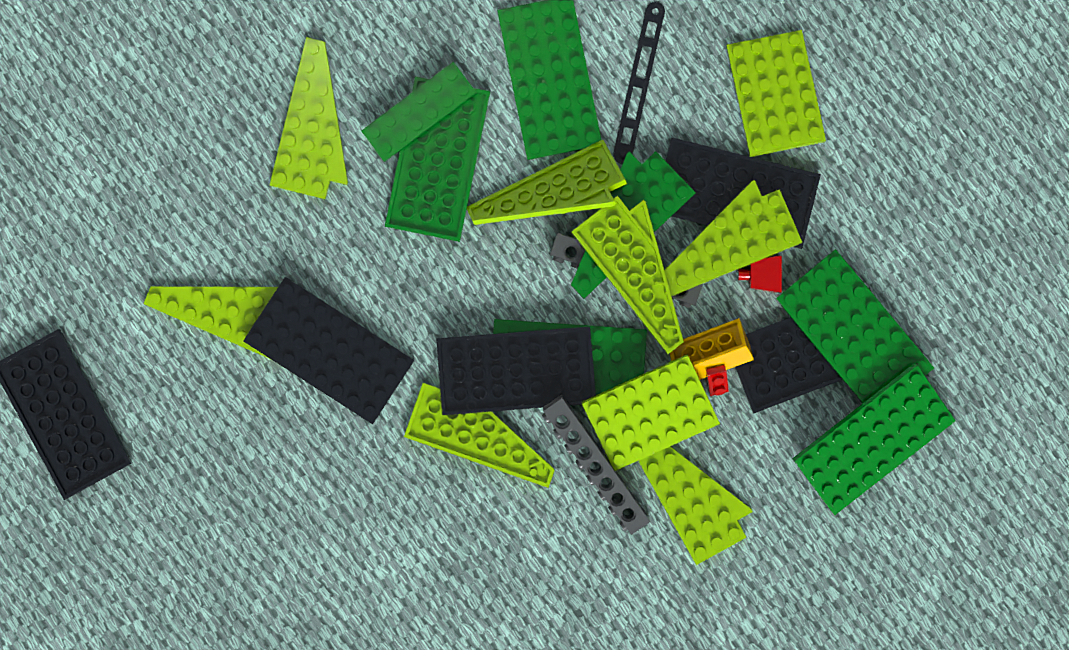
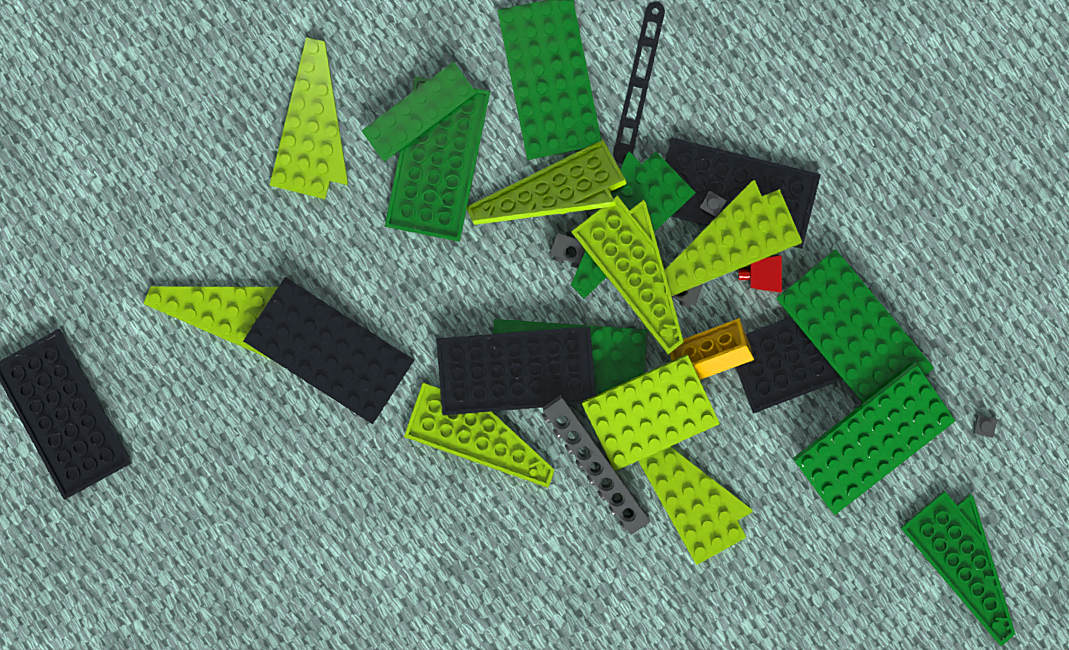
(712, 204): none -> dark grey plate
(717, 380): red plate -> none
(775, 93): lime plate -> none
(958, 550): none -> green wing
(985, 426): none -> dark grey plate

